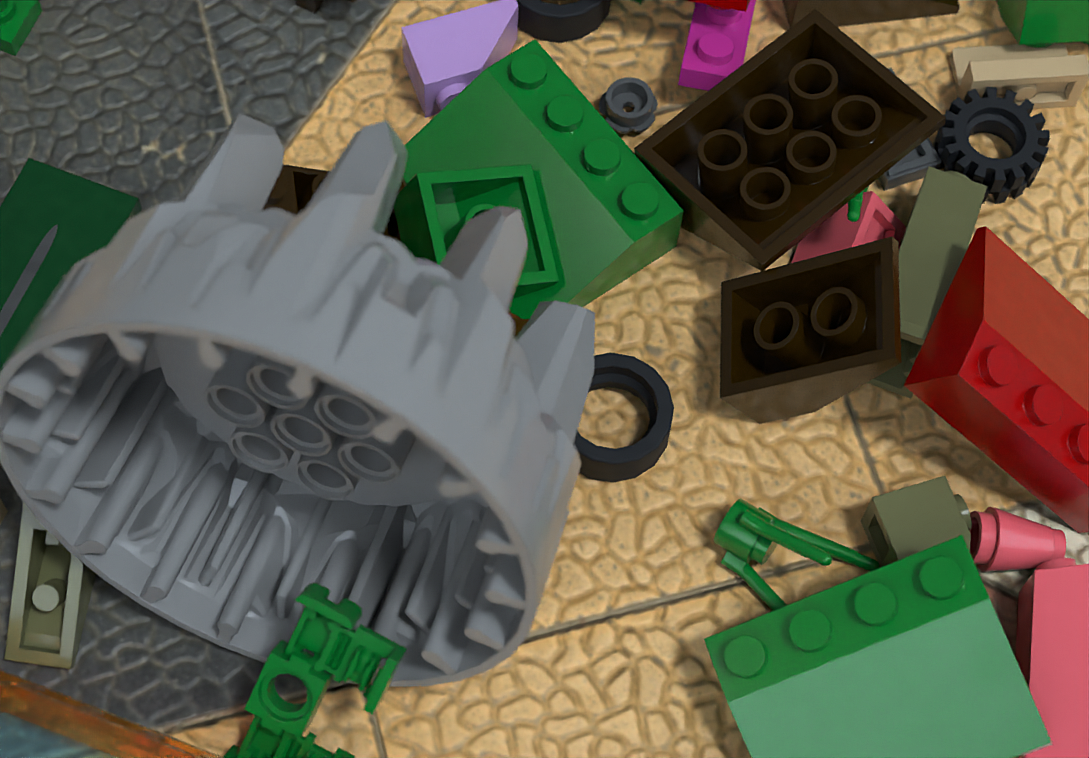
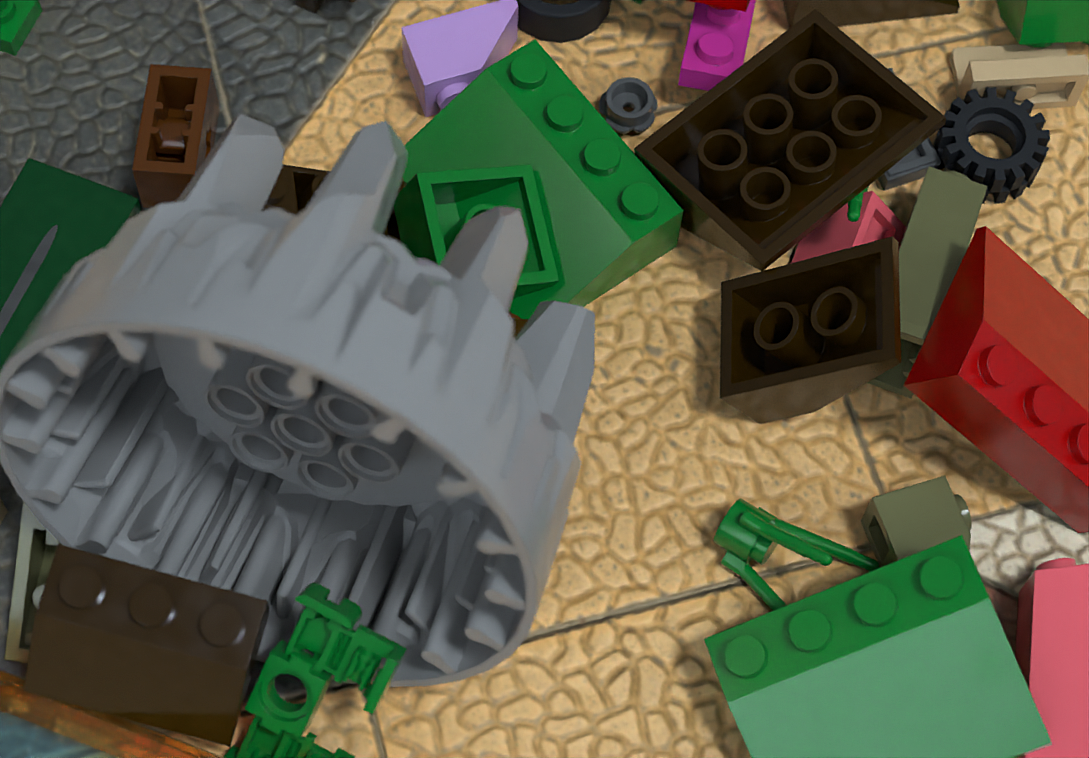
(144, 645): none -> dark brown slope
(174, 131): none -> reddish brown brick
(644, 382): black tyre -> none
(1012, 542): coral cone -> none

